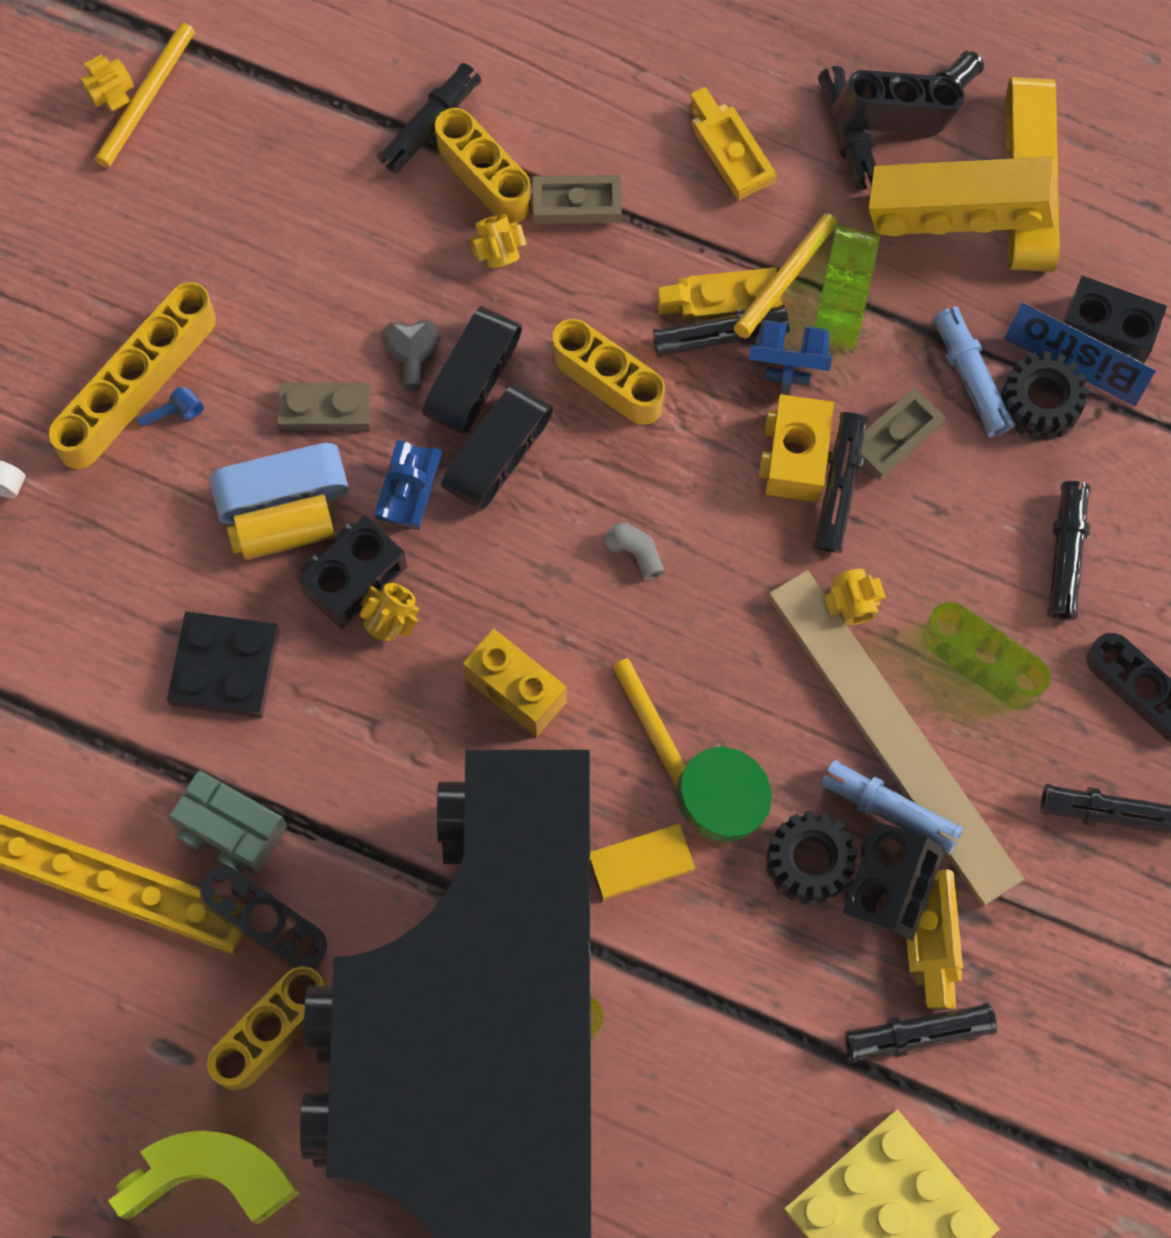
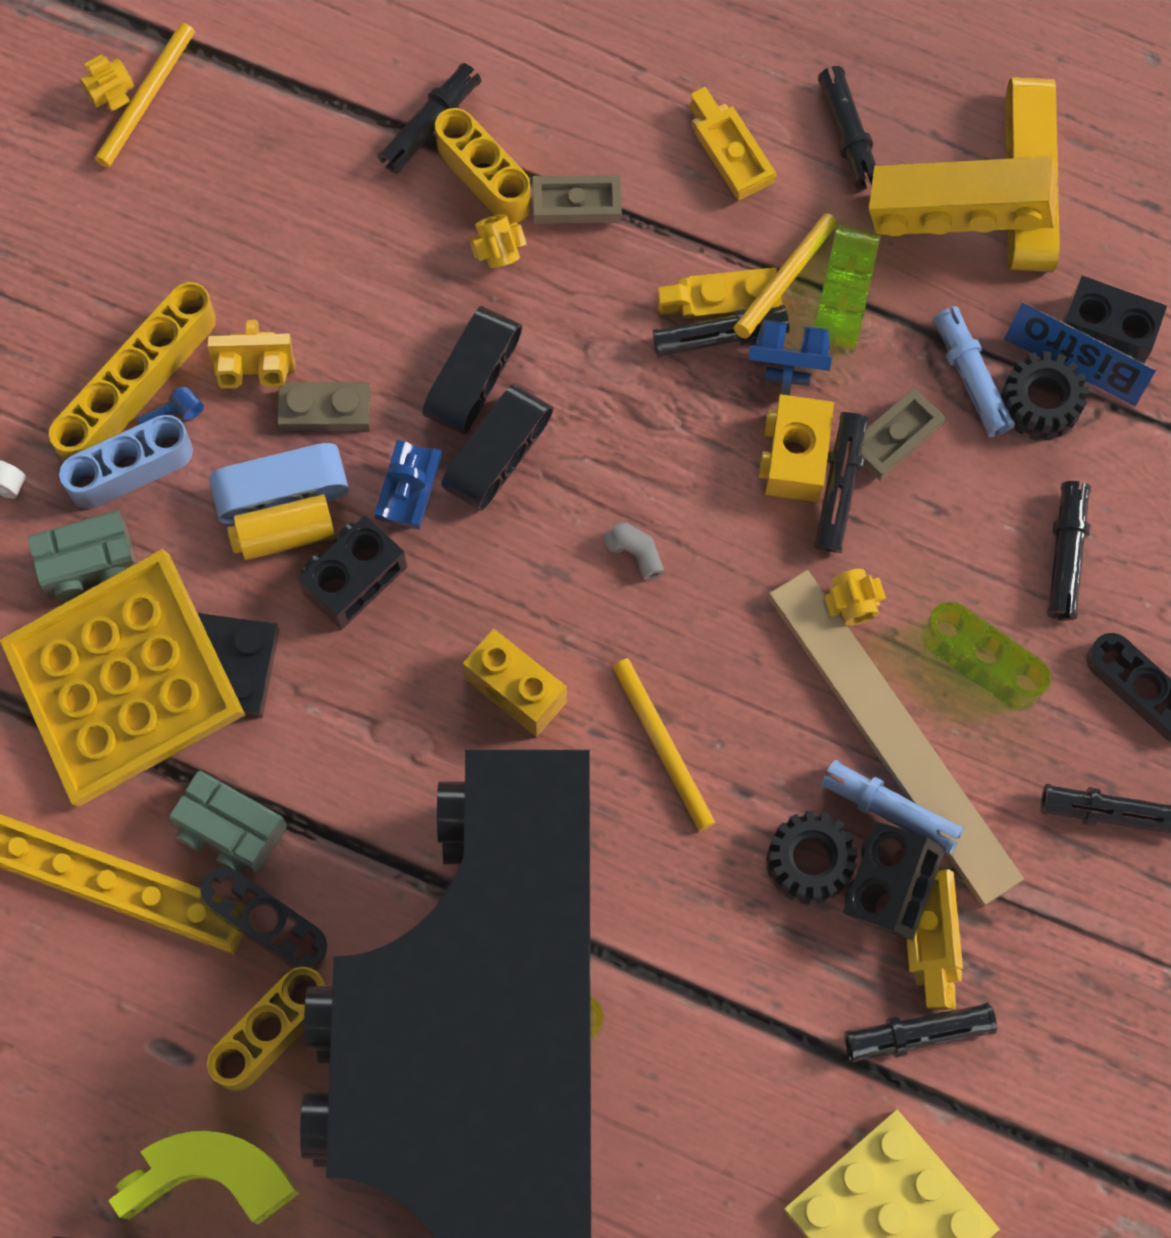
(81, 554): none -> sand green brick
(121, 678): none -> yellow plate
(138, 442): none -> light blue beam
(250, 354): none -> yellow hips
(389, 612): yellow gear -> none
(411, 347): dark grey rock -> none
(599, 353): yellow beam -> none
(641, 862): yellow tile -> none
(724, 794): green tile -> none
(898, 102): black beam -> none
(964, 68): black pin -> none

